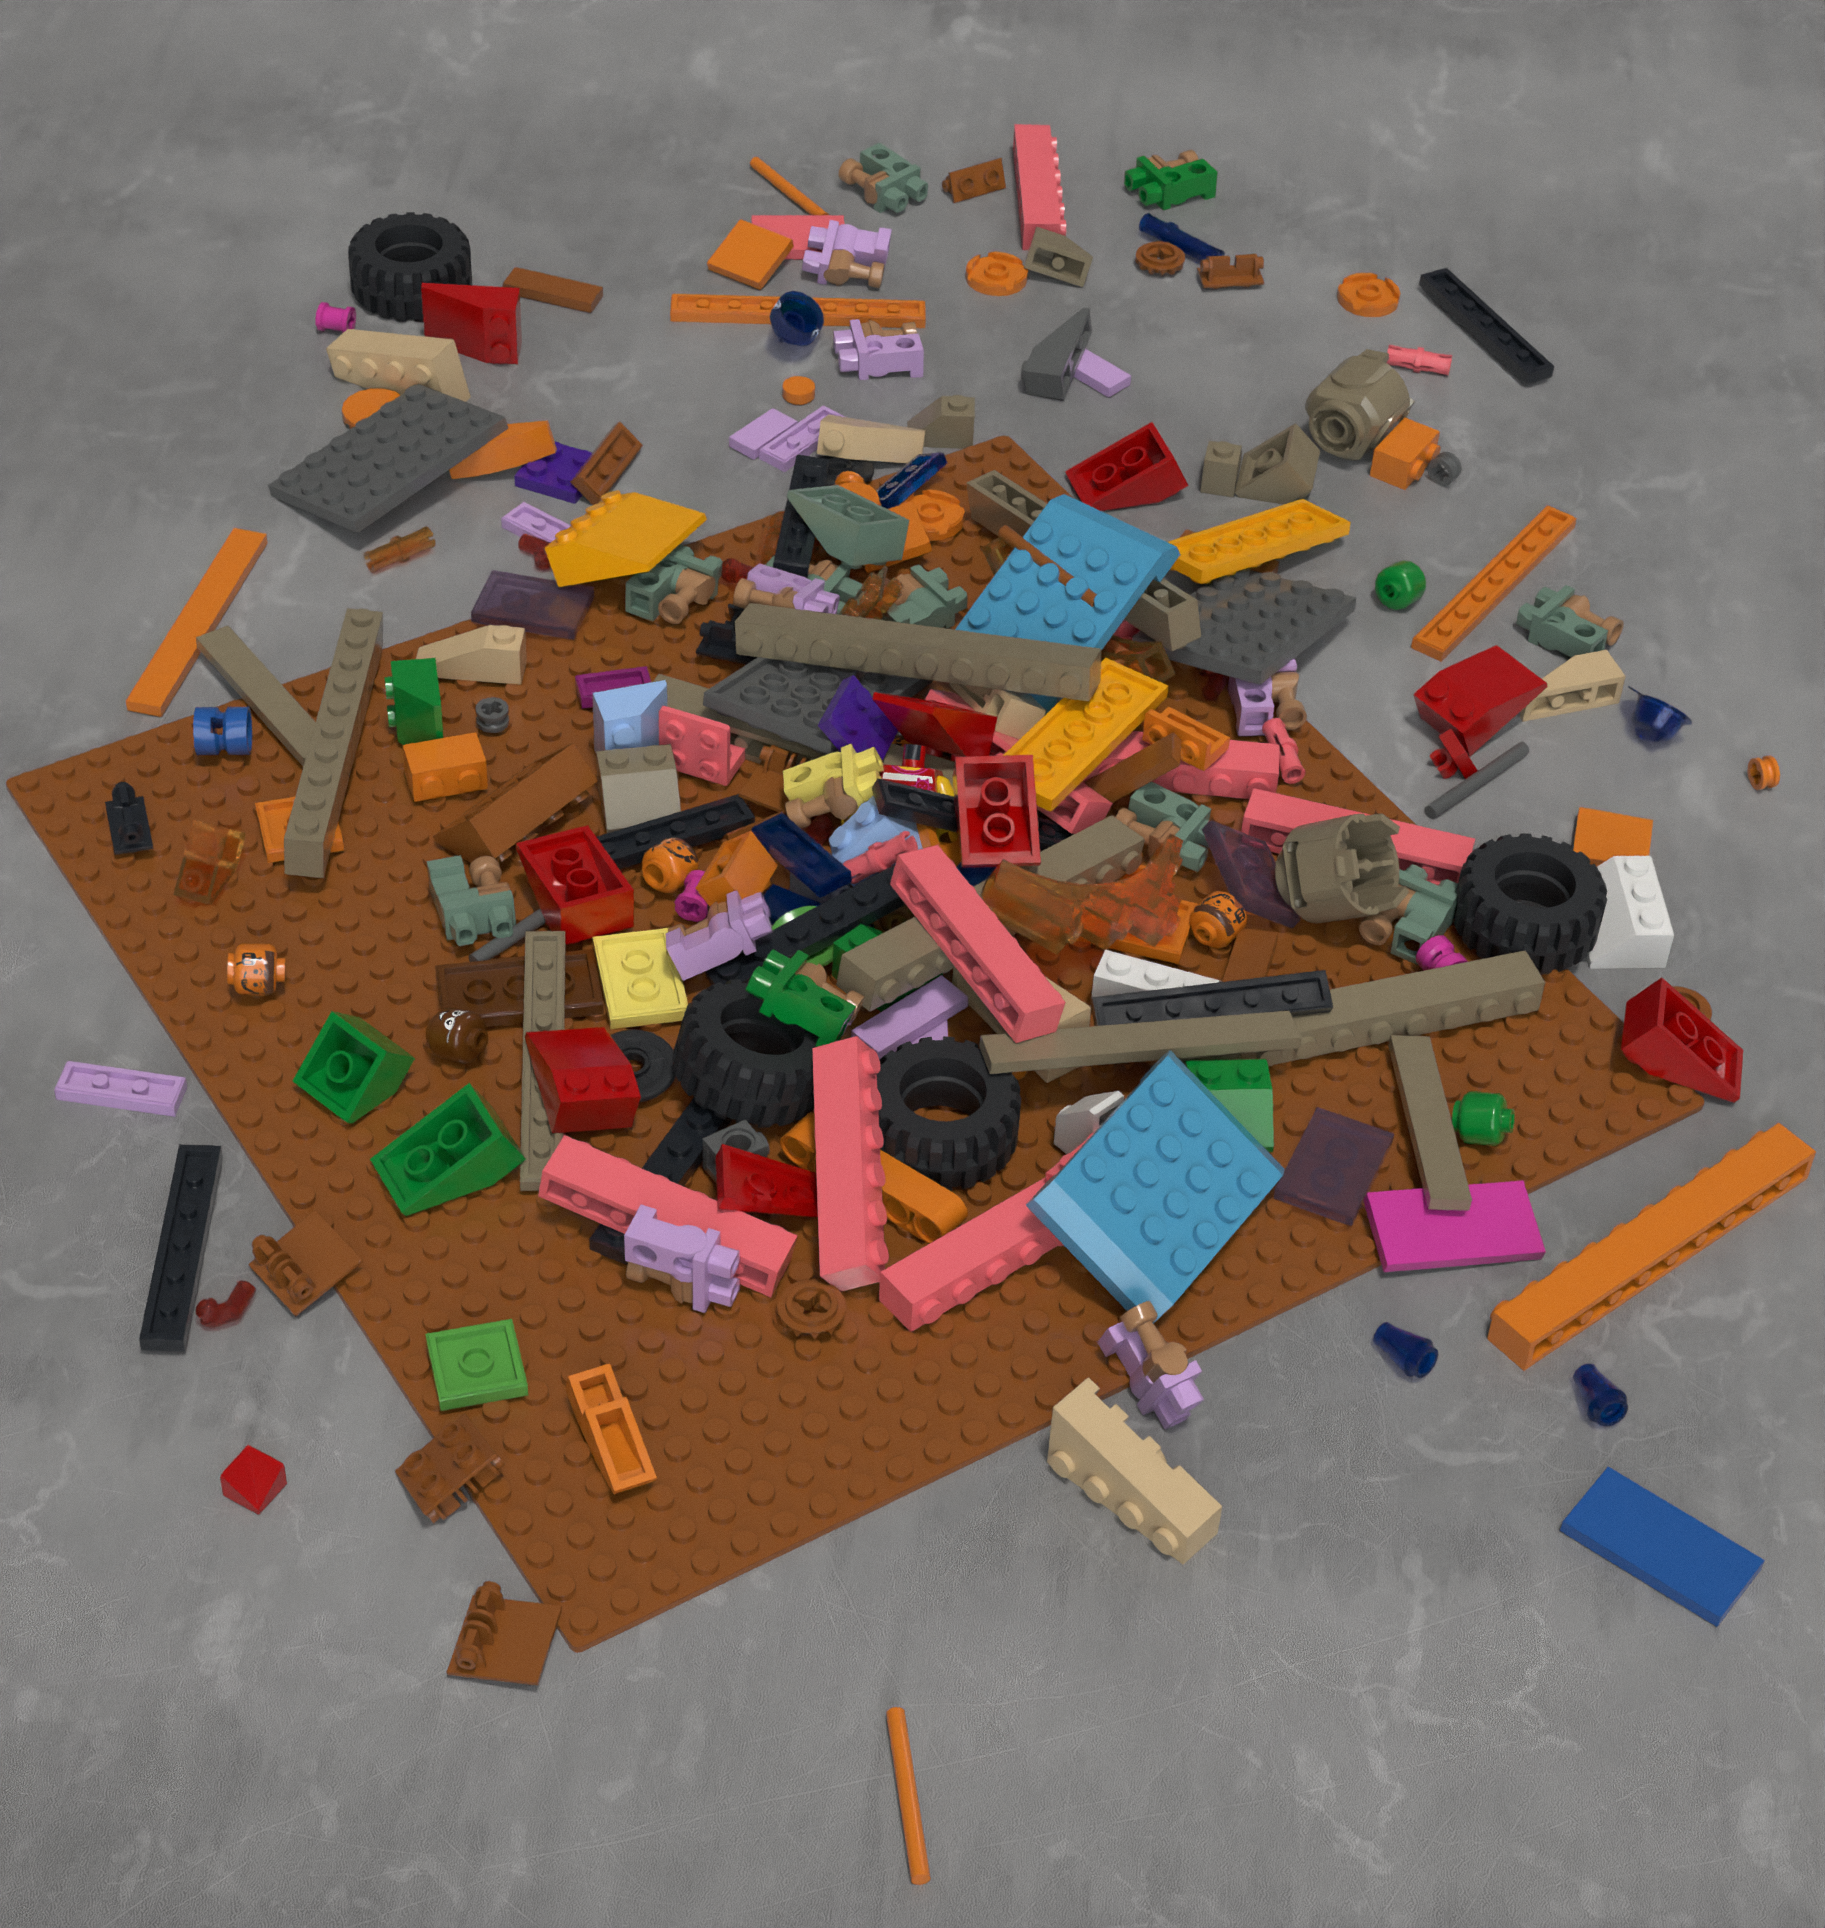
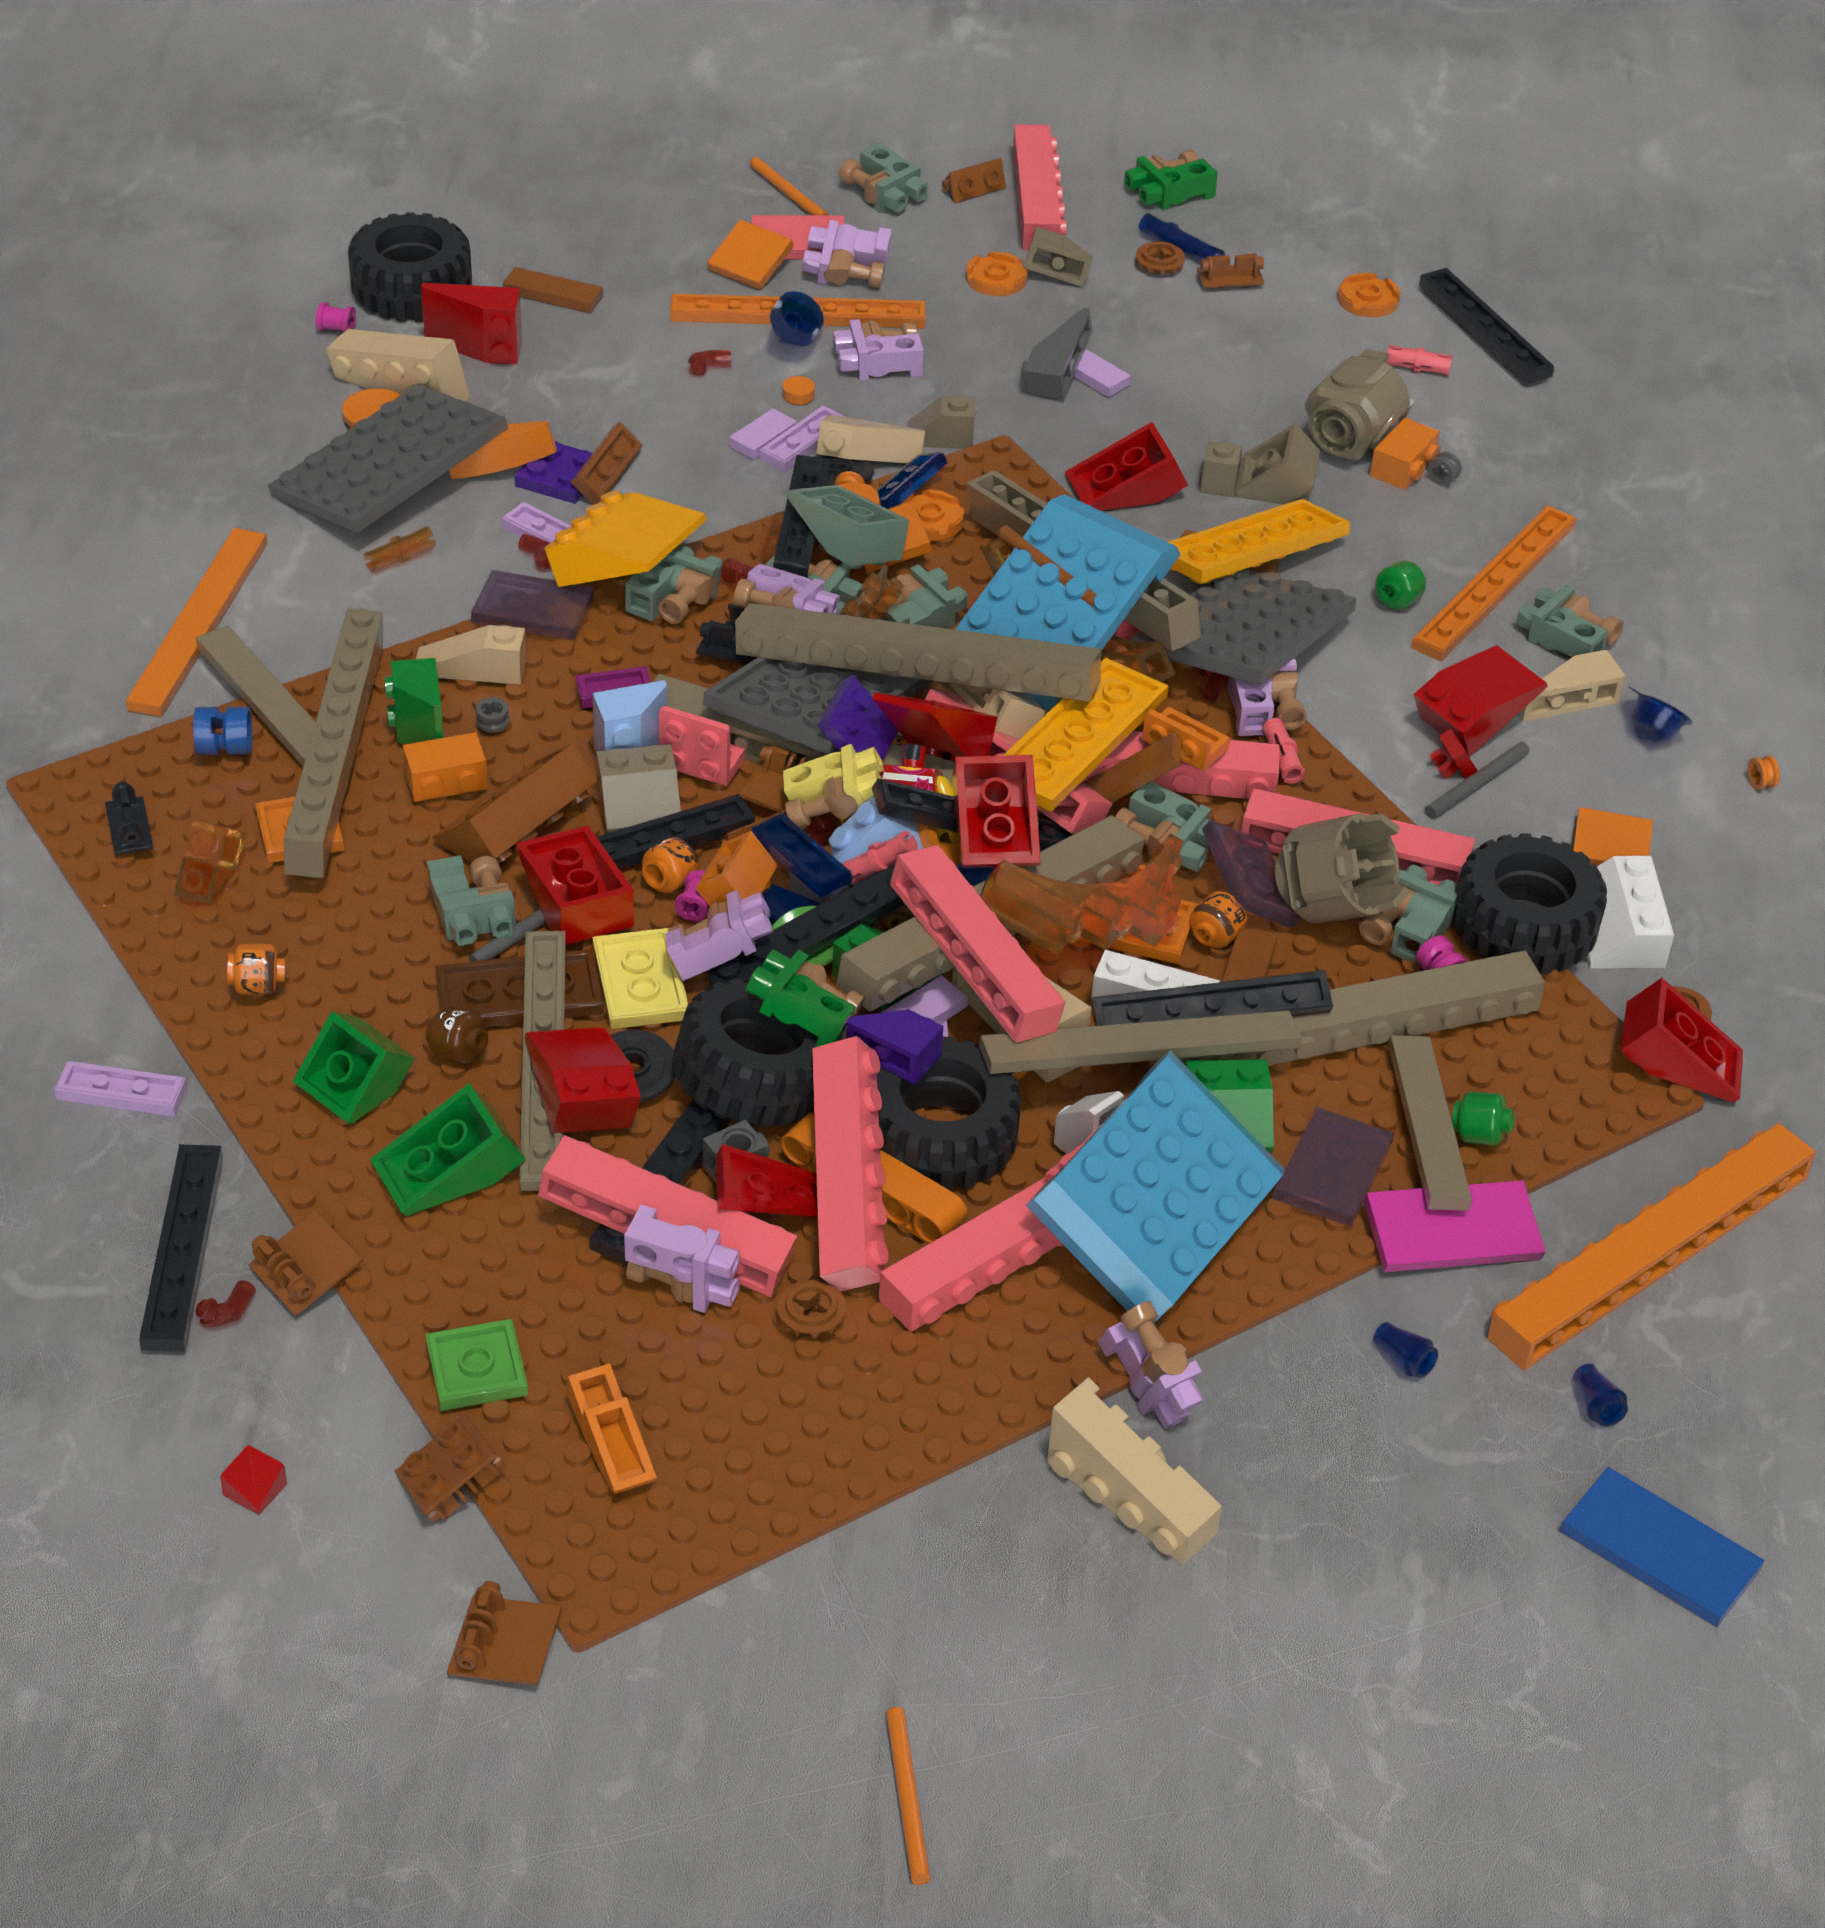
(712, 358): none -> clear red arm
(902, 1040): none -> dark purple slope

